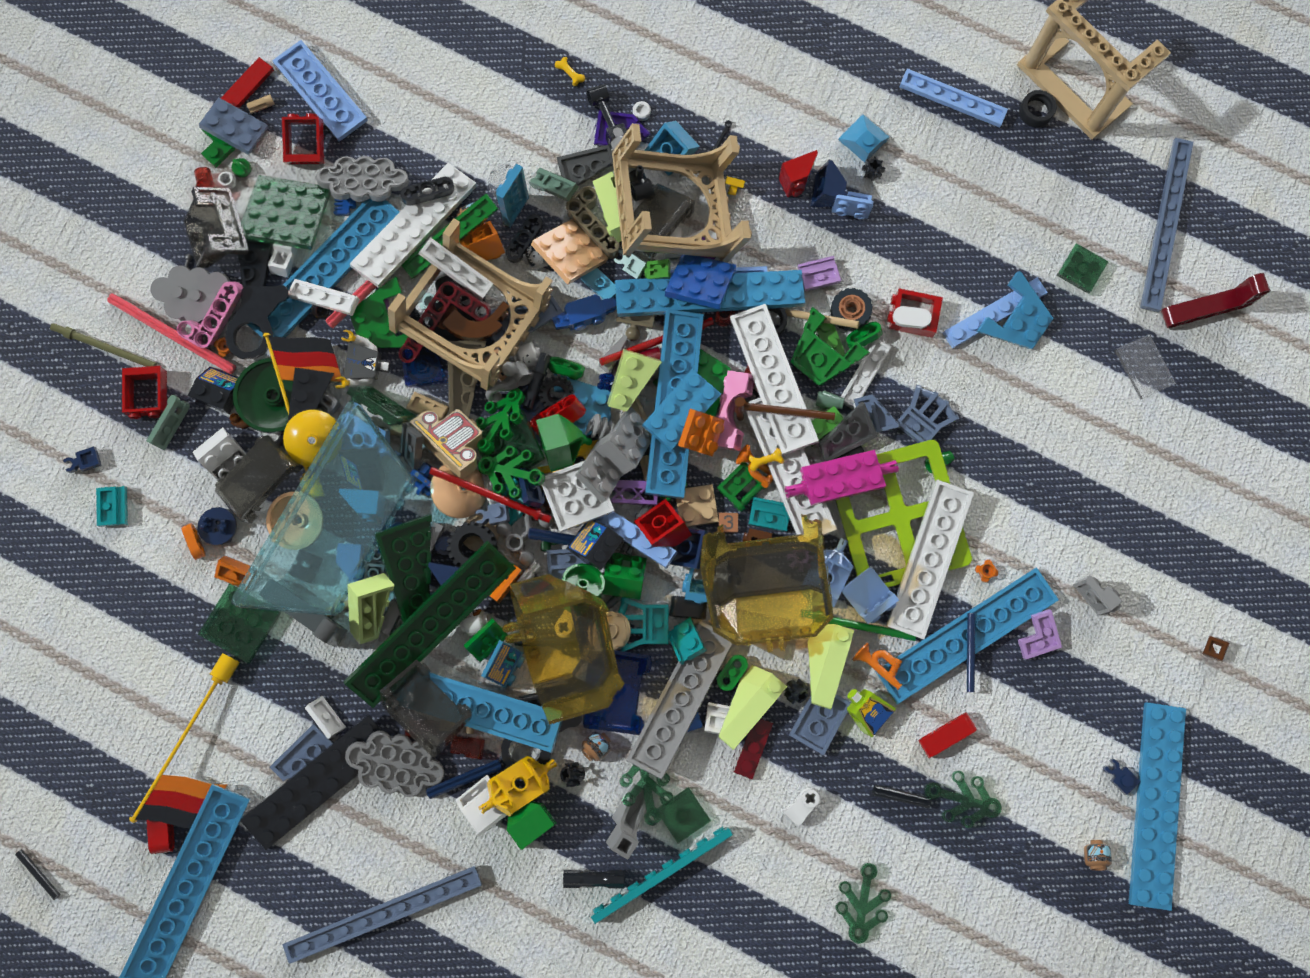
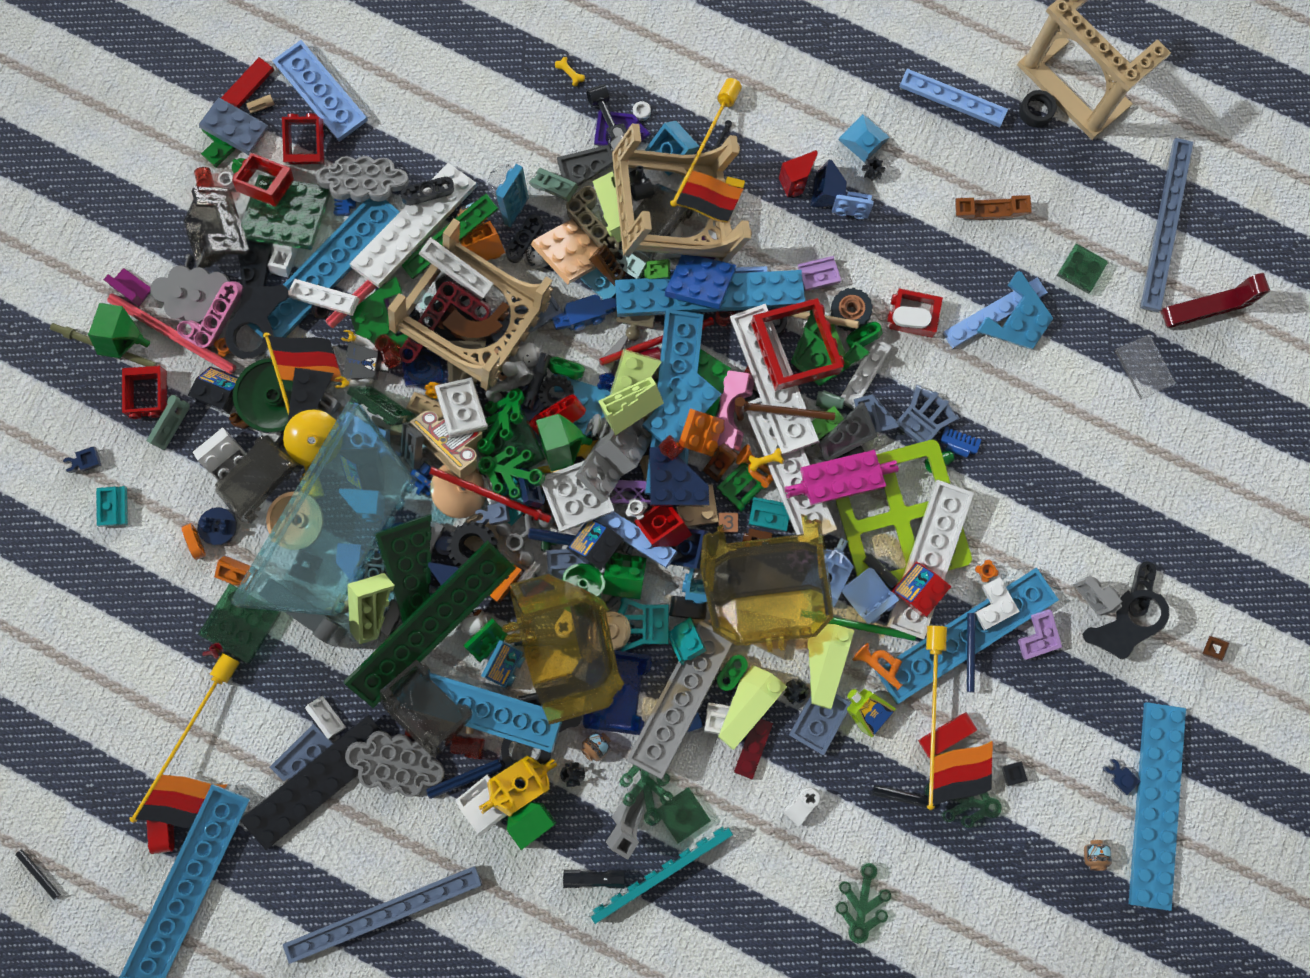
(114, 331): none -> green piece
(129, 286): none -> magenta panel
(214, 650): none -> dark red hand
(277, 188): none -> red window
(389, 350): none -> clear red piece
(430, 390): none -> light orange plate
(460, 407): none -> white tile
(599, 260): none -> reddish brown slope
(631, 404): none -> yellowish green wedge
(633, 503): none -> white plate
(670, 448): none -> clear red piece
(675, 482): none -> dark blue plate
(703, 191): none -> flag
(720, 462): none -> reddish brown slope
(769, 356): none -> red window
(885, 575): none -> black piece
(921, 589): none -> slope
(957, 446): none -> blue piece
(959, 771): none -> flag
(993, 209): none -> dark orange slope
(1001, 604): none -> white plate
(1014, 773): none -> black plate
(1123, 634): none -> black animal
(1144, 604): none -> black beam

